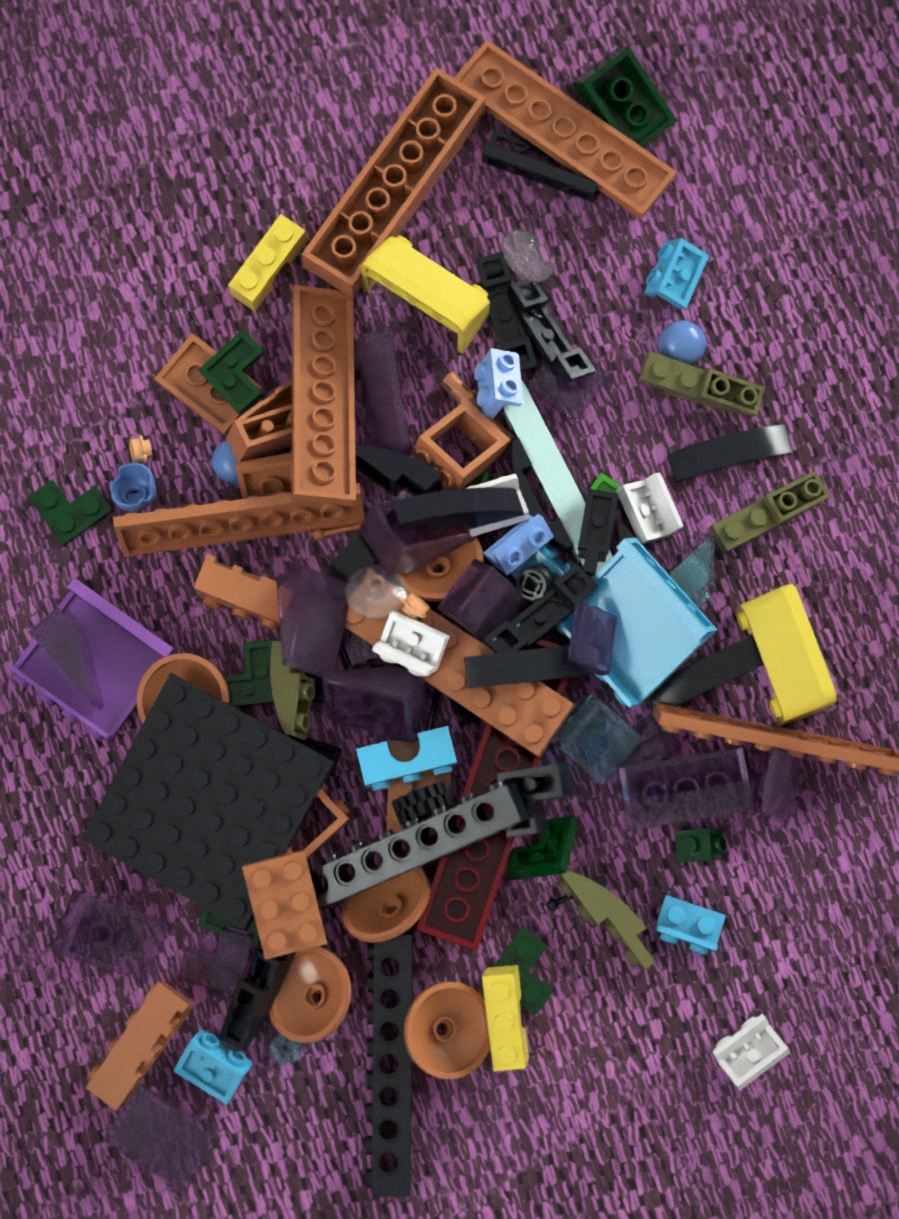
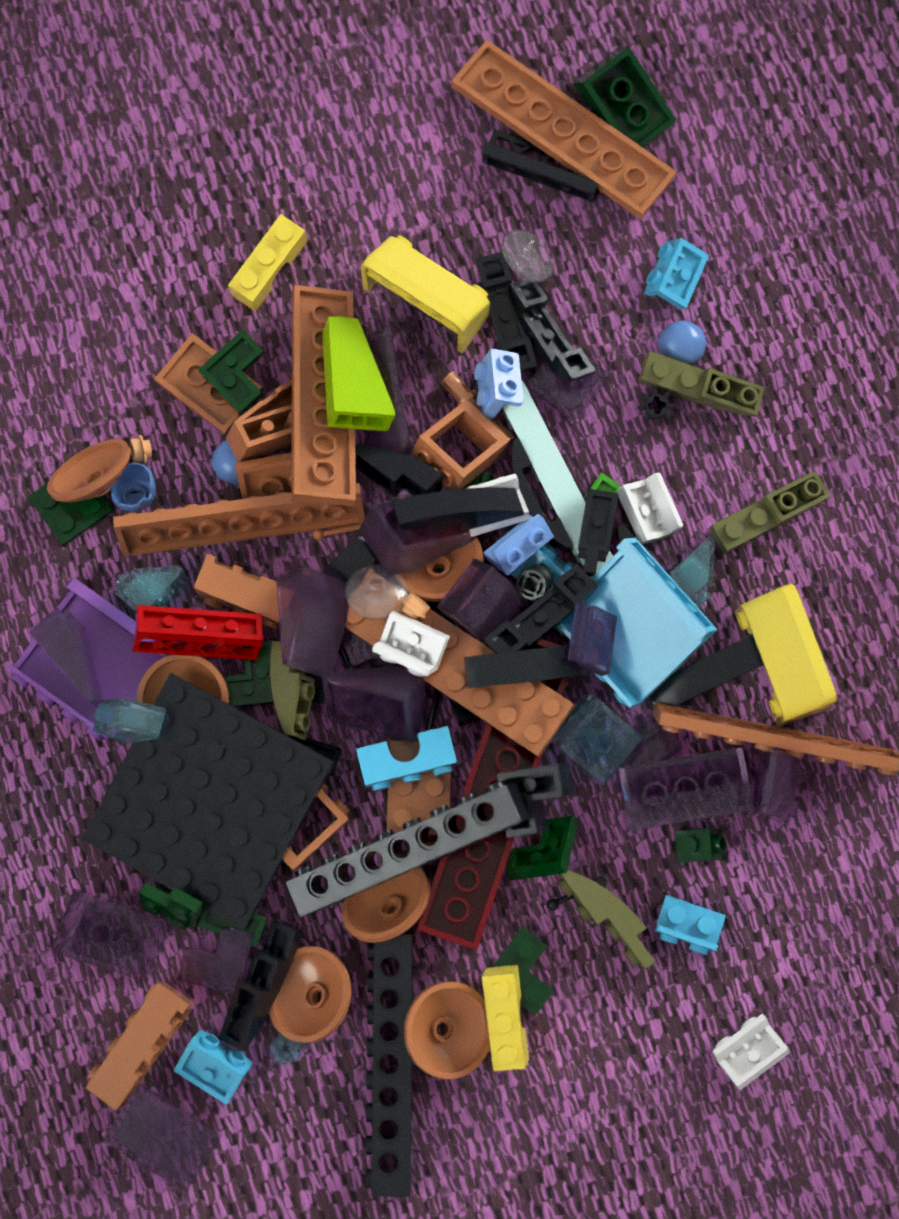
(90, 472): none -> nougat dish
(128, 720): none -> clear light blue slope
(150, 586): none -> clear light blue slope
(179, 907): none -> dark green plate
(198, 629): none -> red fence
(284, 904): nougat plate -> none
(352, 380): none -> lime slope
(394, 180): nougat brick -> none
(421, 802): black tyre -> none
(662, 400): none -> black gear
(729, 451): black slope -> none

